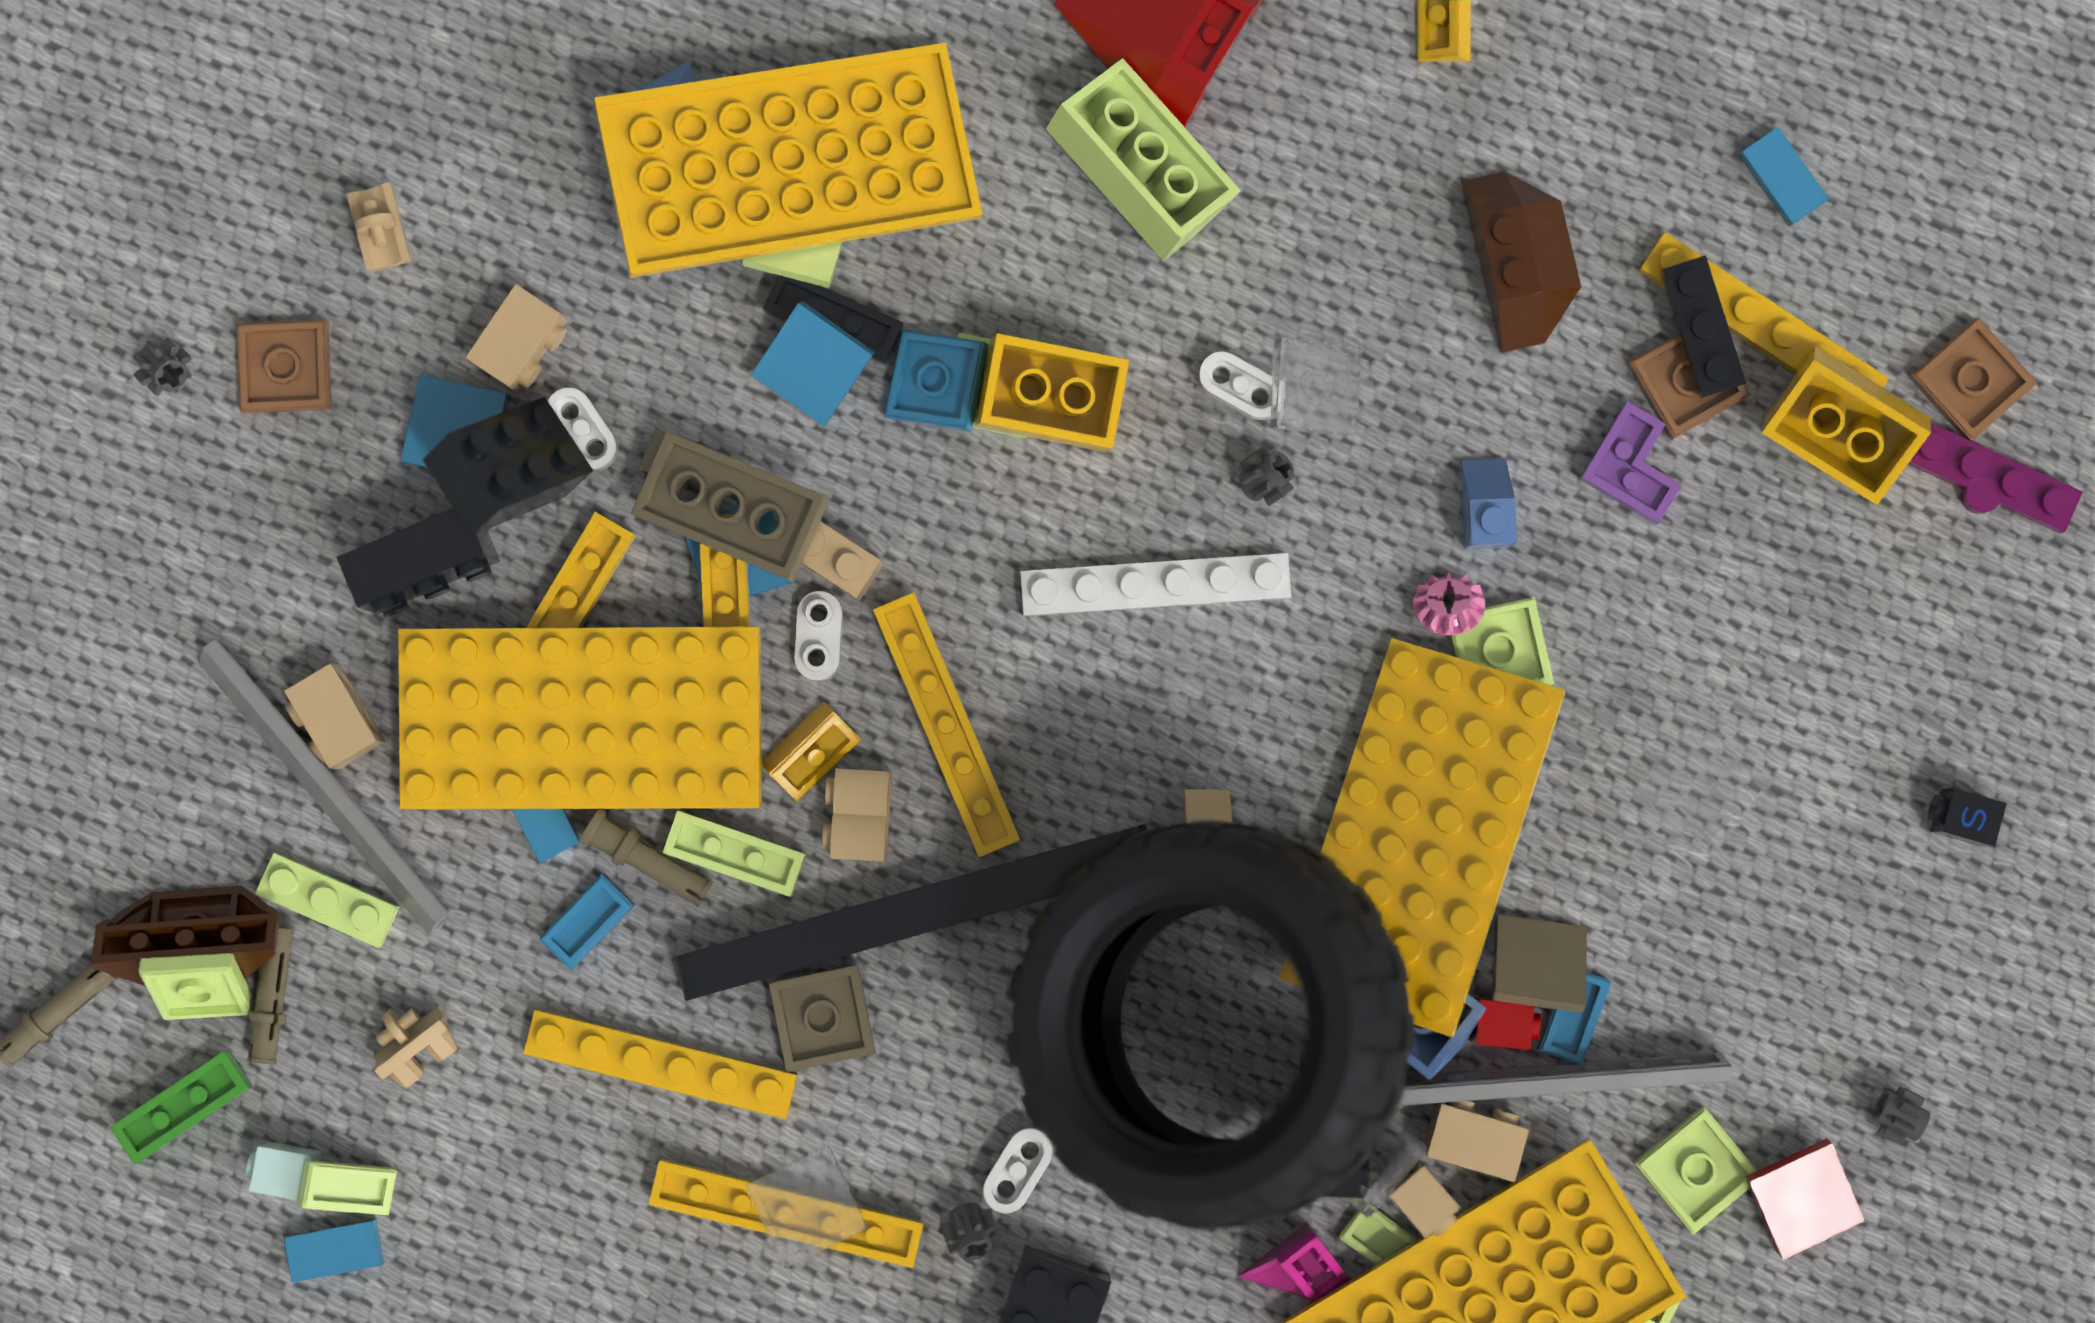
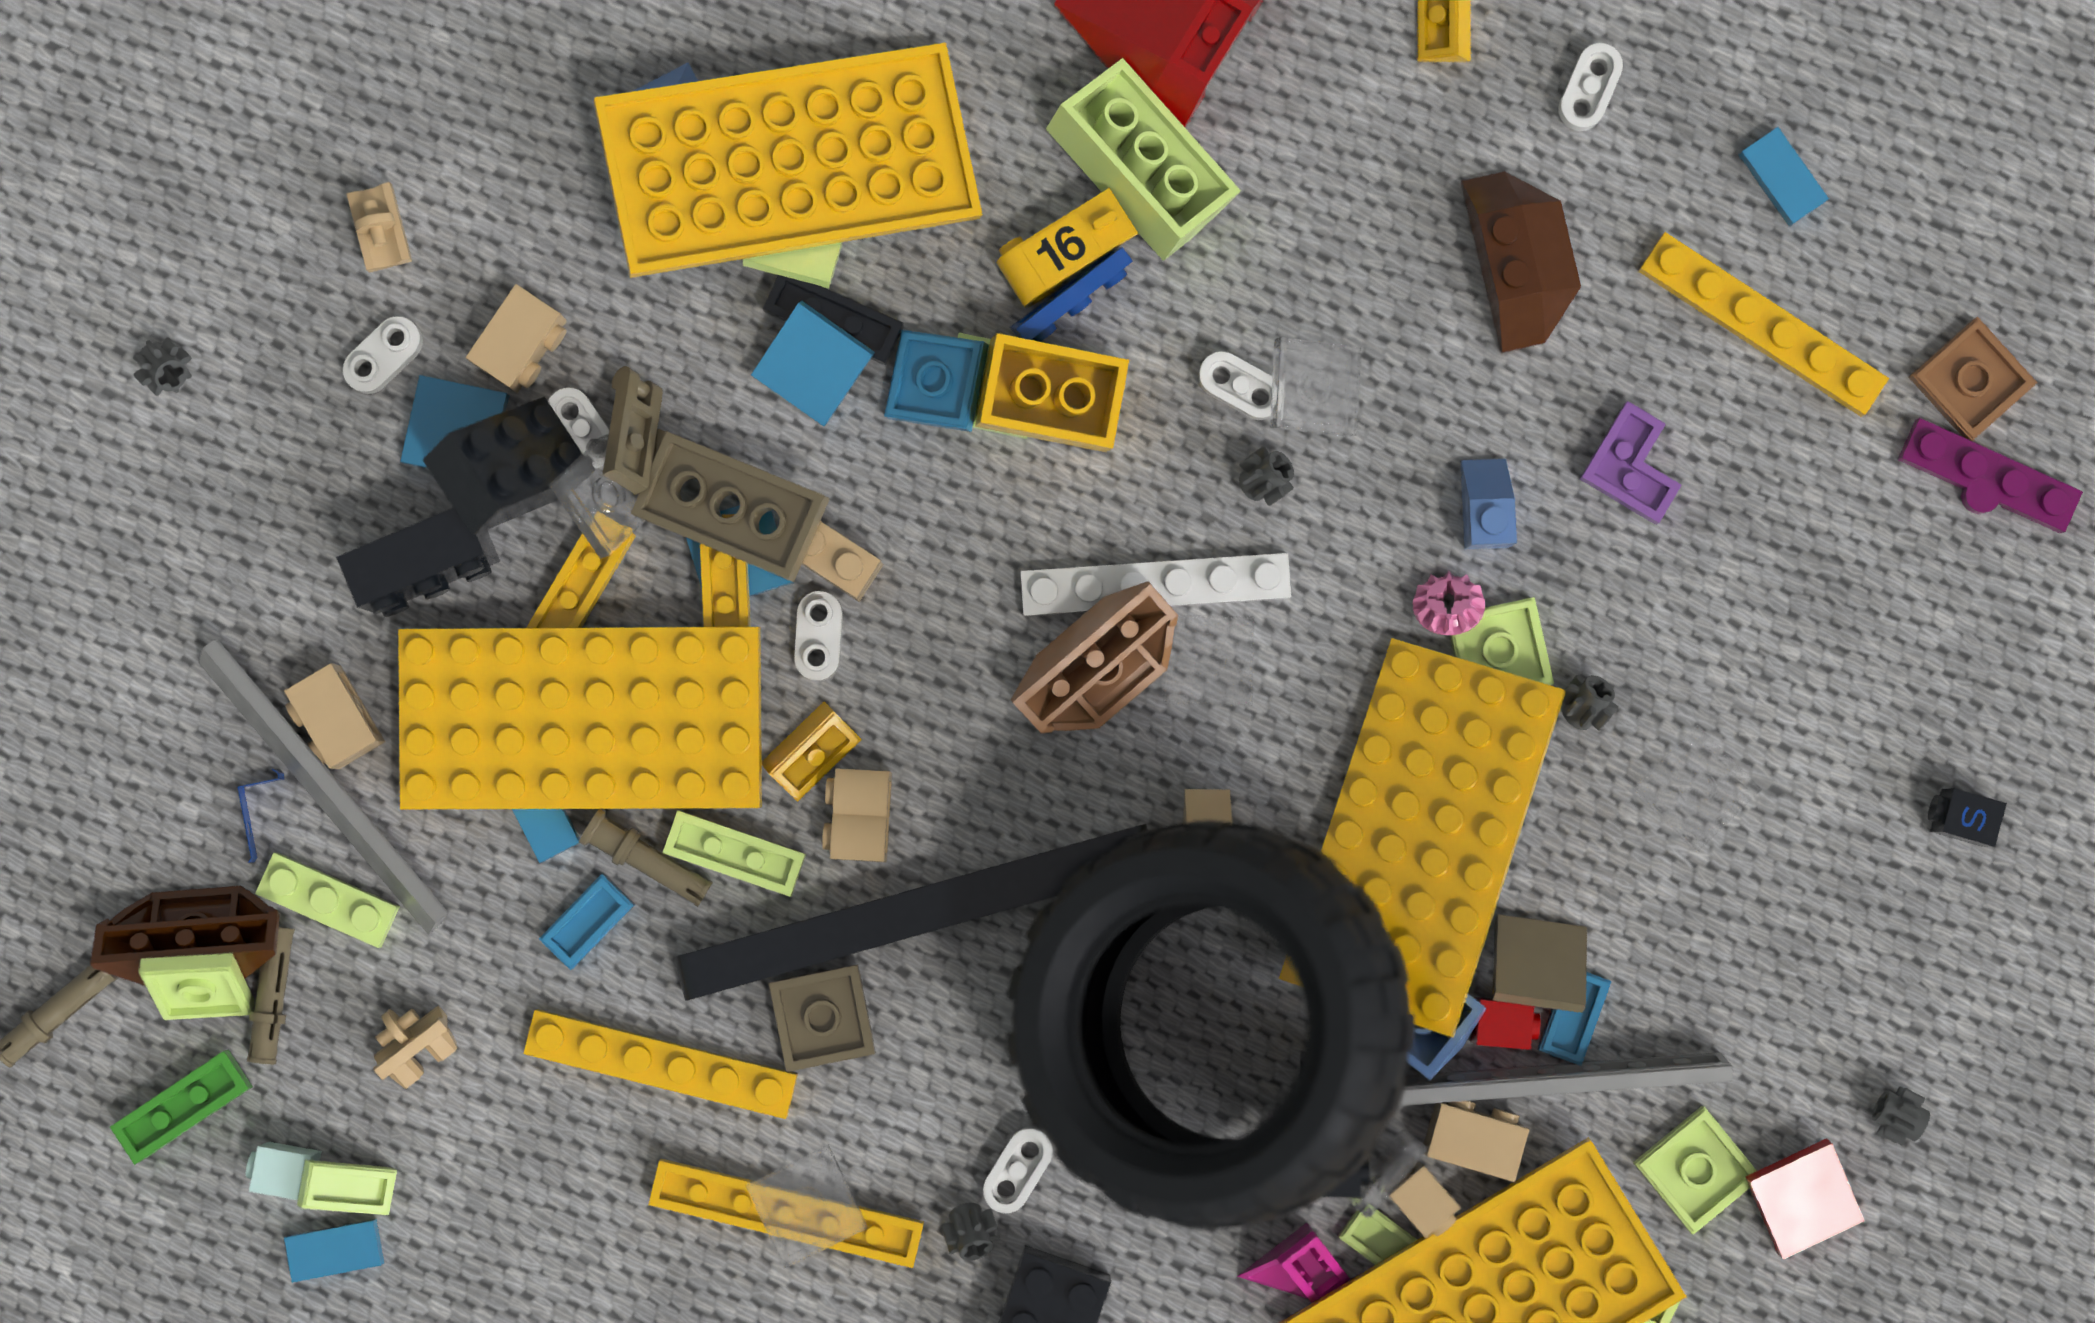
(245, 812): none -> blue piece
(284, 366): medium nougat tile -> none
(385, 358): none -> white plate
(596, 502): none -> clear tile
(632, 430): none -> dark tan plate
(946, 724): yellow plate -> none
(1064, 247): none -> yellow door
(1073, 296): none -> blue plate
(1099, 662): none -> medium nougat wedge
(1588, 702): none -> dark grey gear
(1589, 88): none -> white plate
(1672, 391): medium nougat tile -> none
(1703, 326): black plate -> none
(1846, 425): yellow brick -> none

